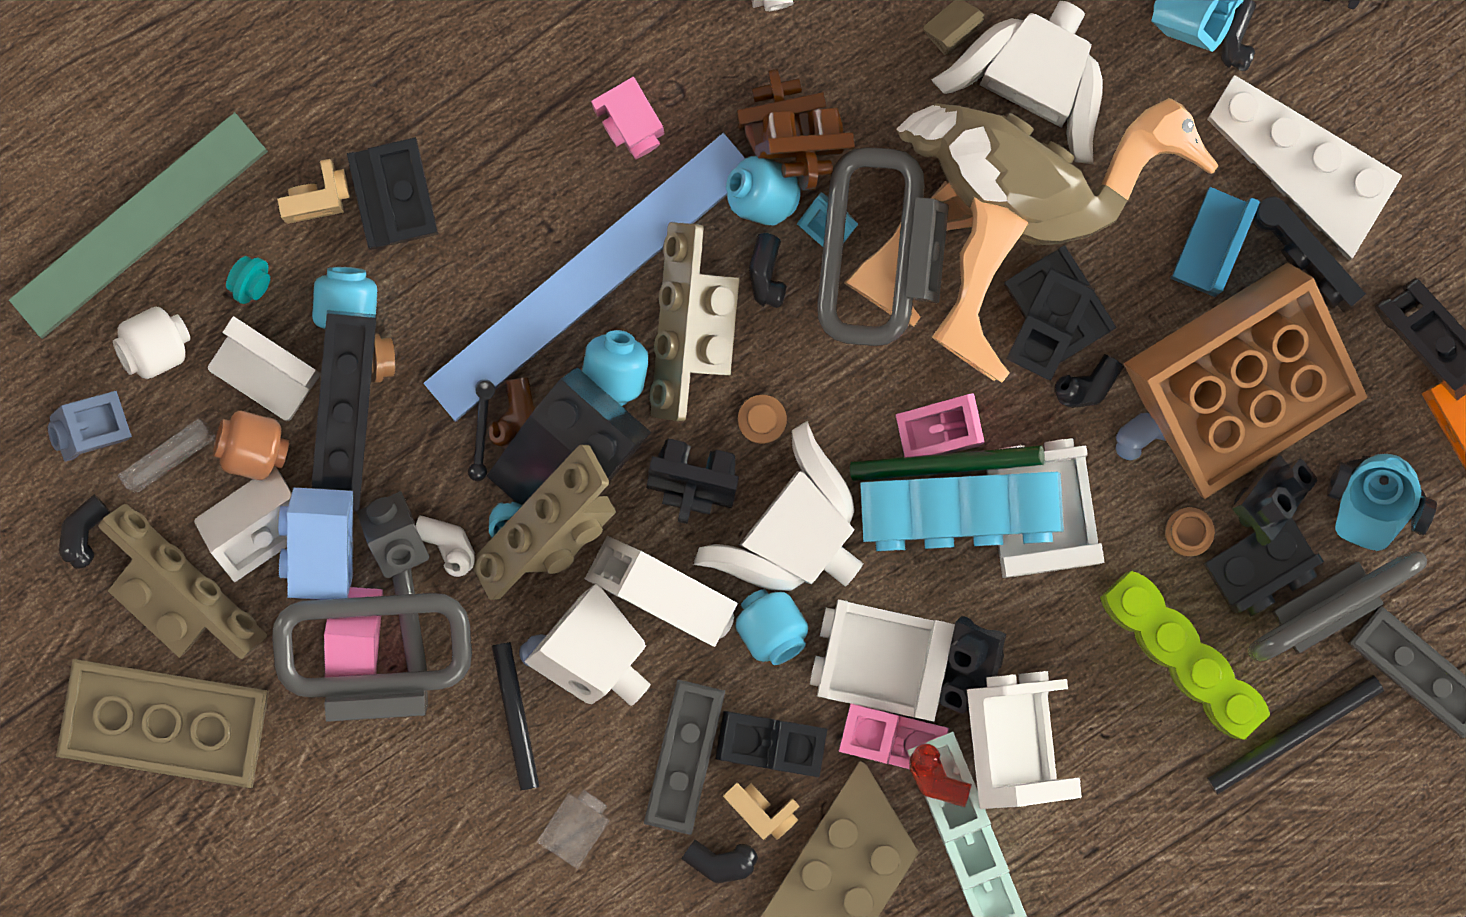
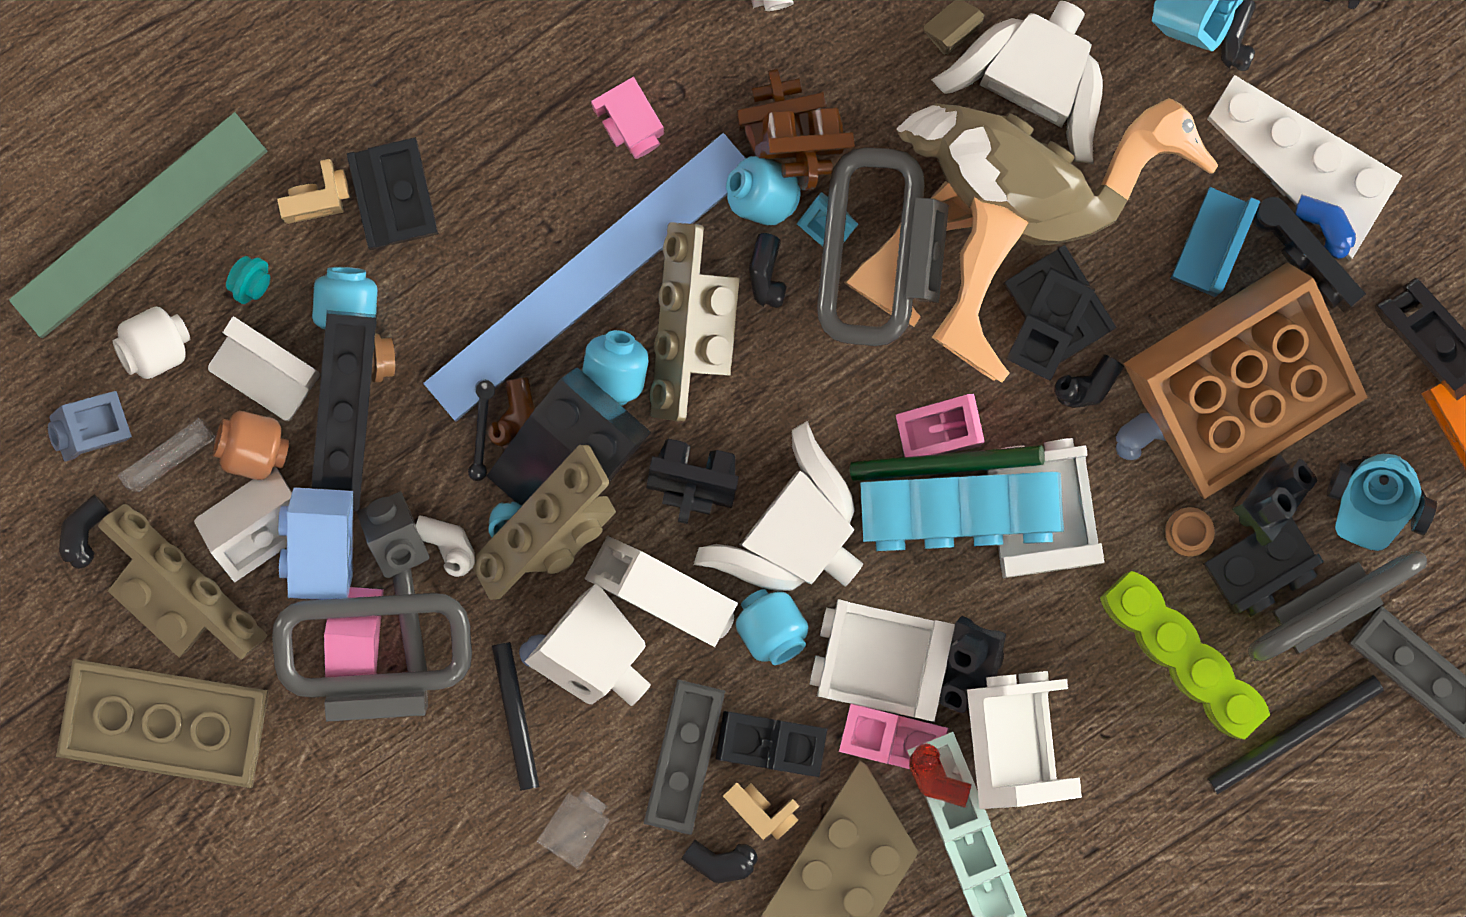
(762, 419): medium nougat plate -> none
(1333, 223): none -> blue arm

